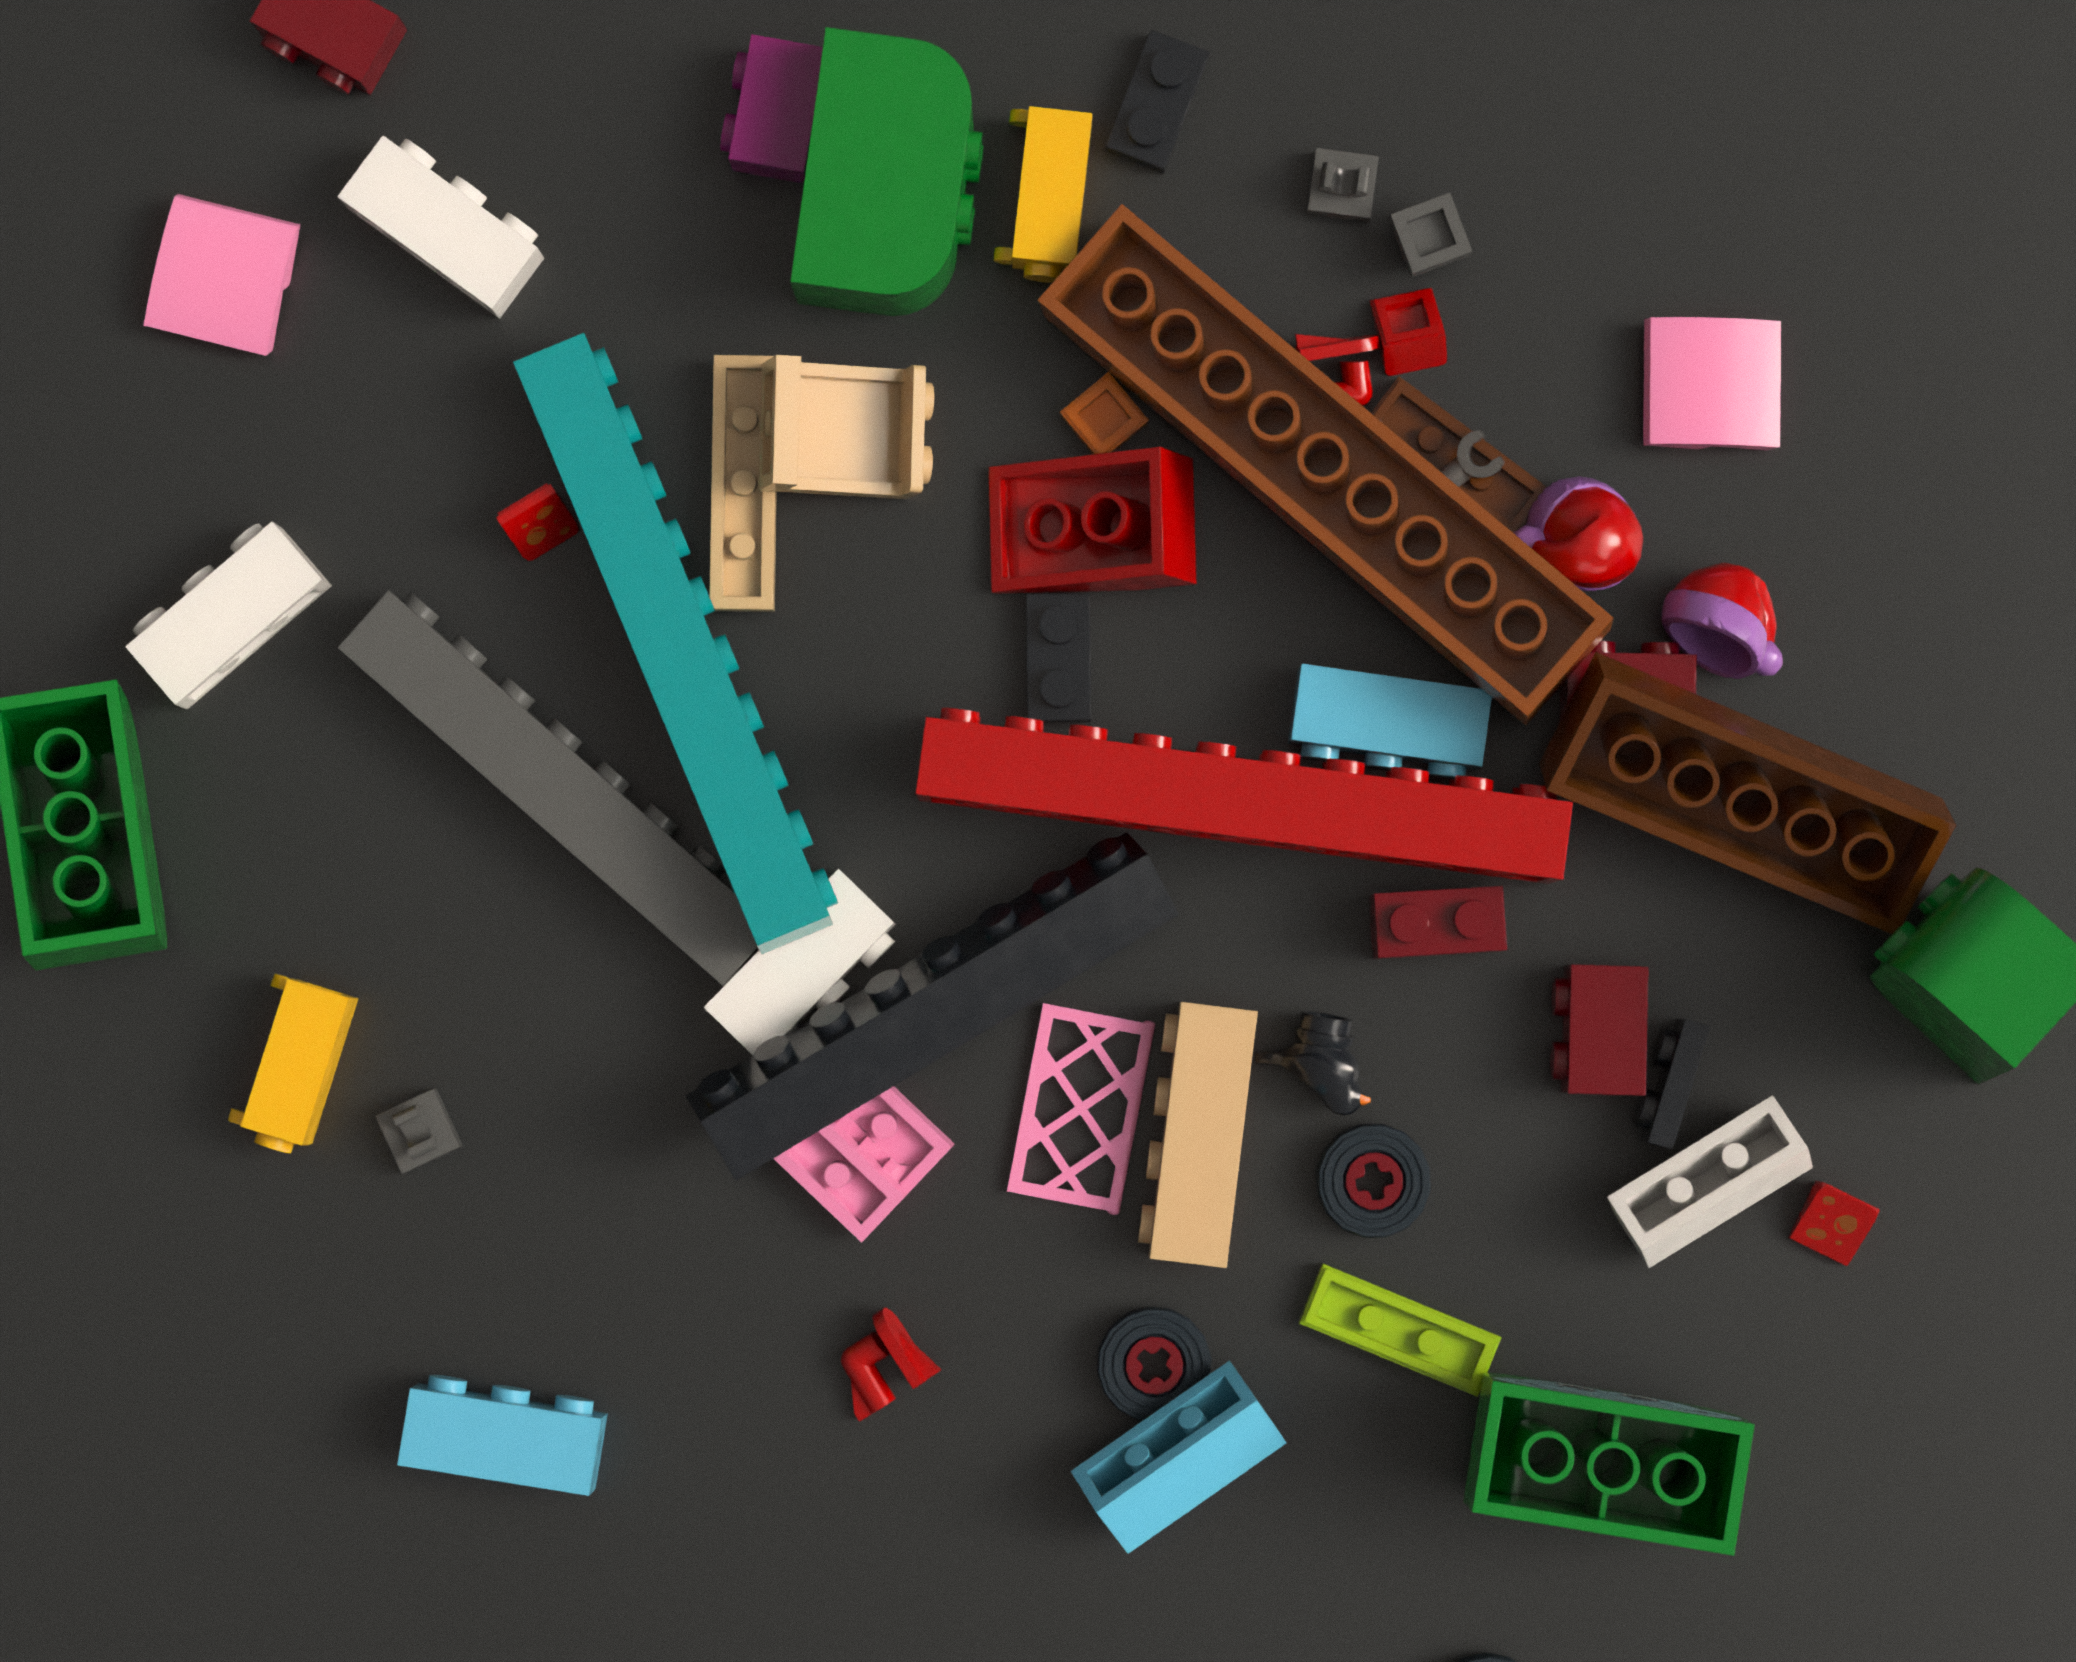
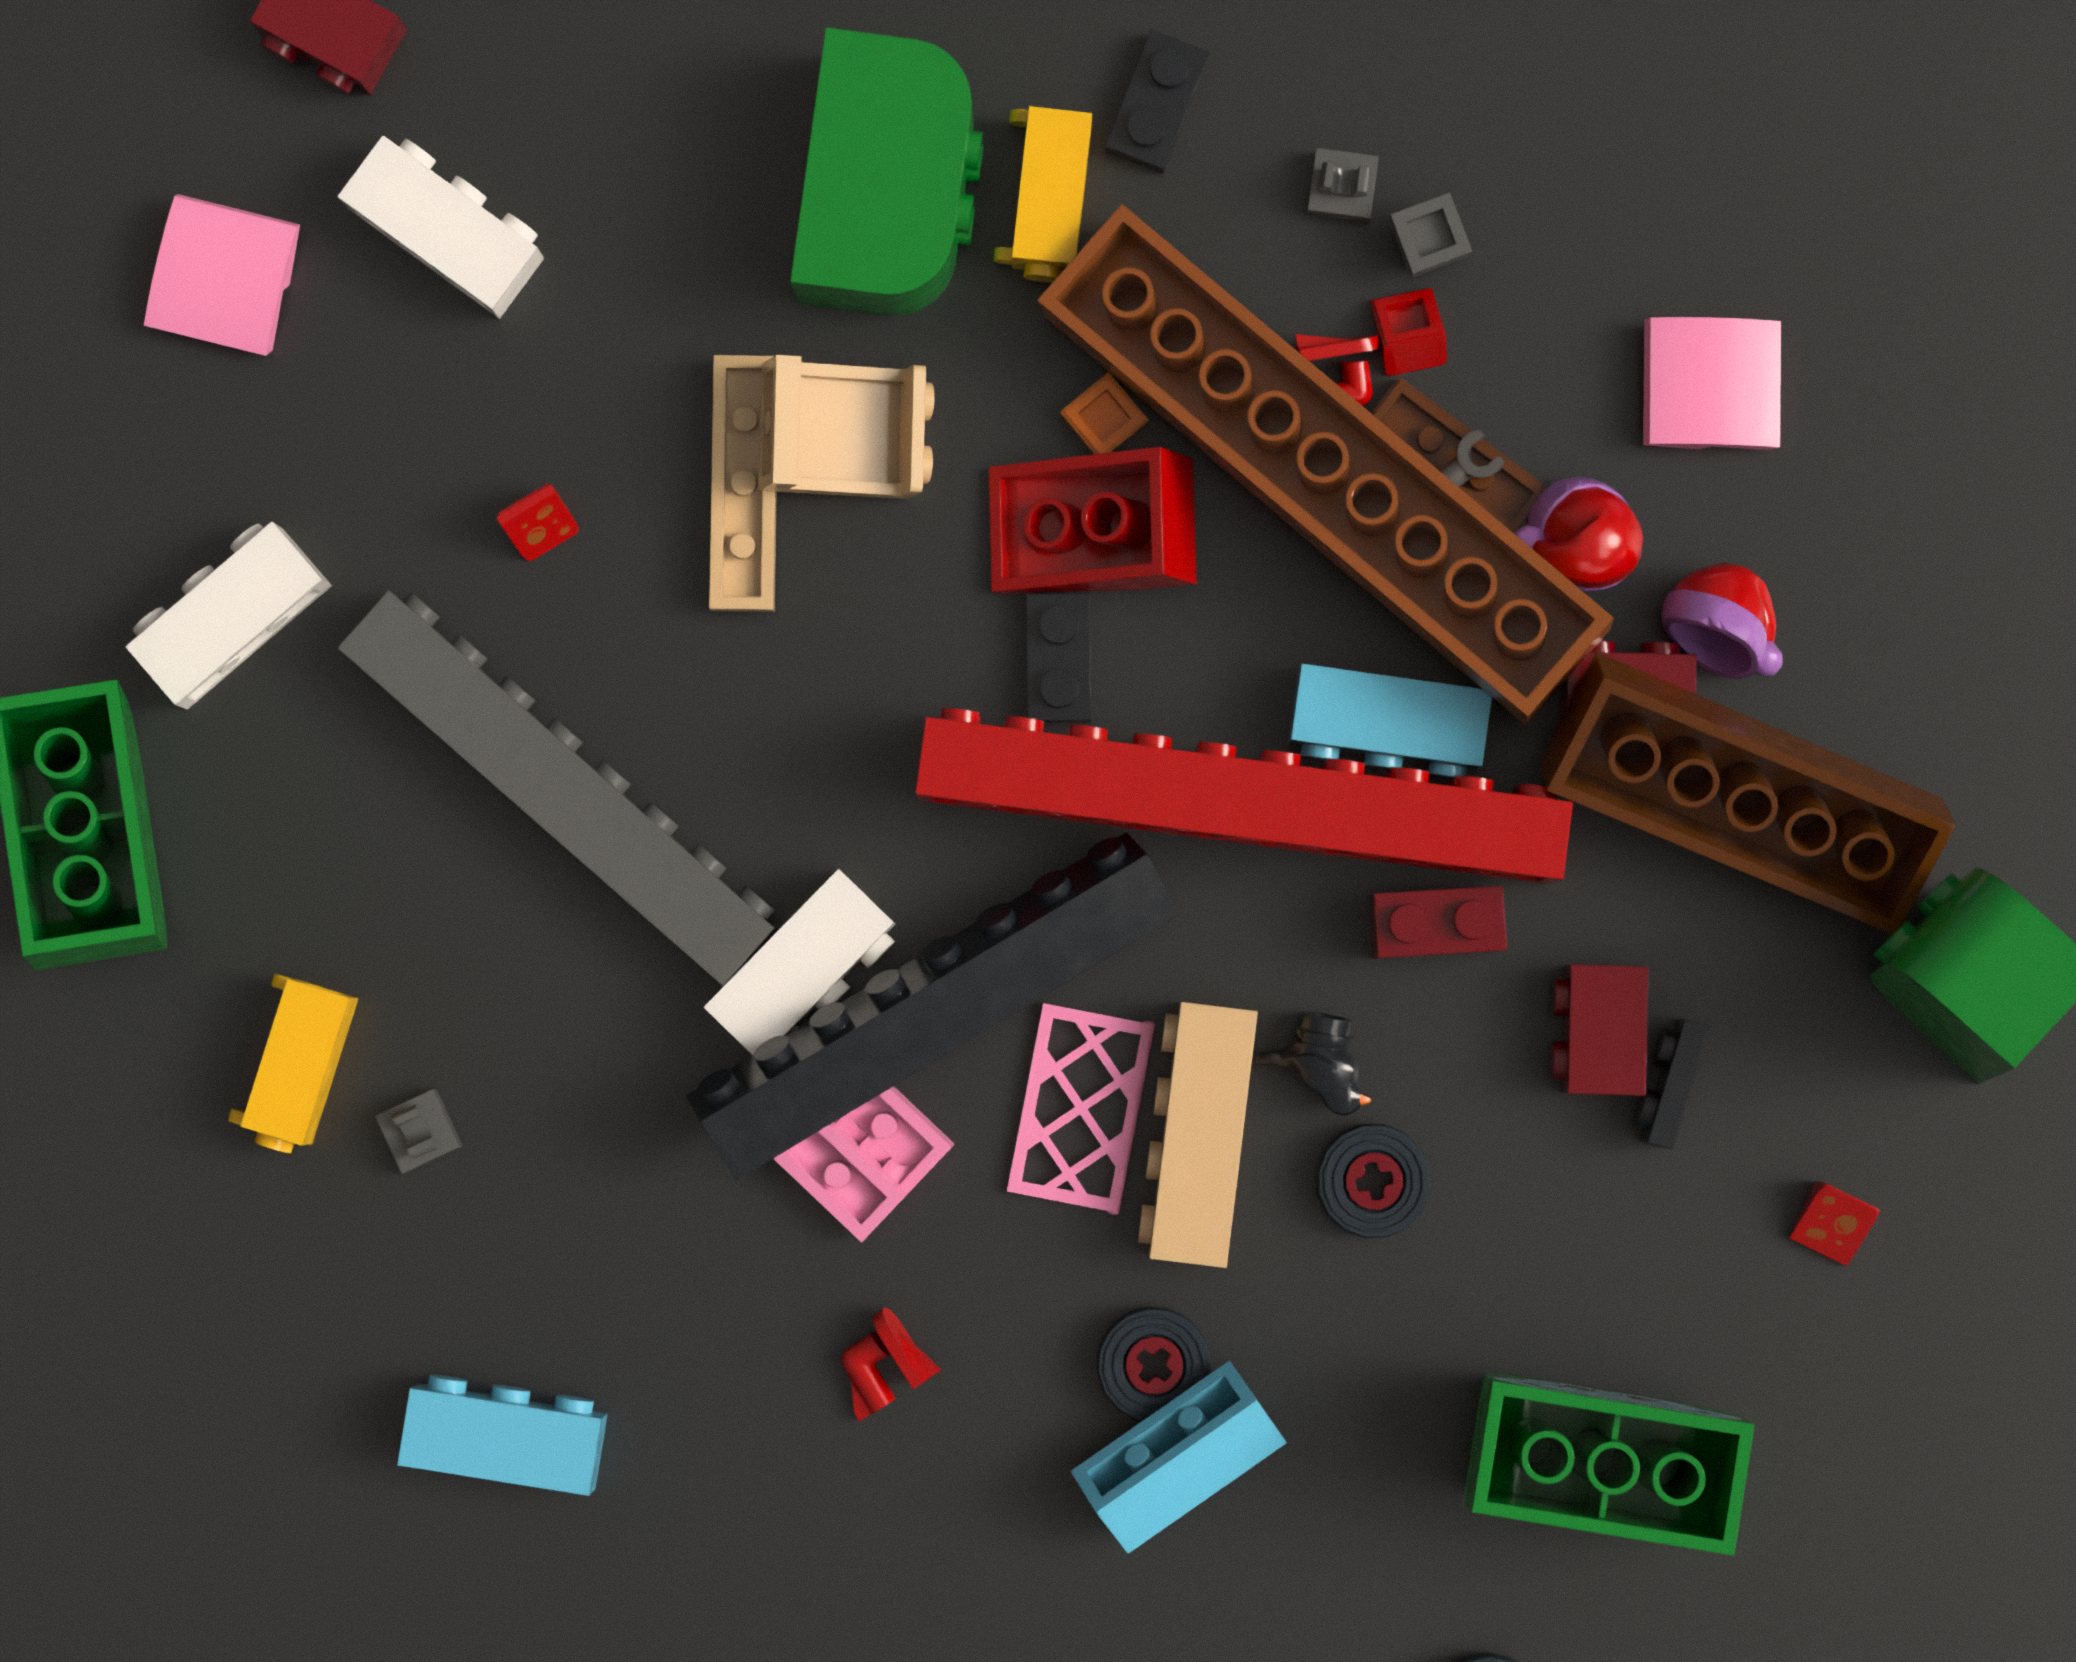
(673, 642): teal brick -> none
(774, 108): magenta brick -> none
(1399, 1329): lime tile -> none
(1710, 1181): white brick -> none

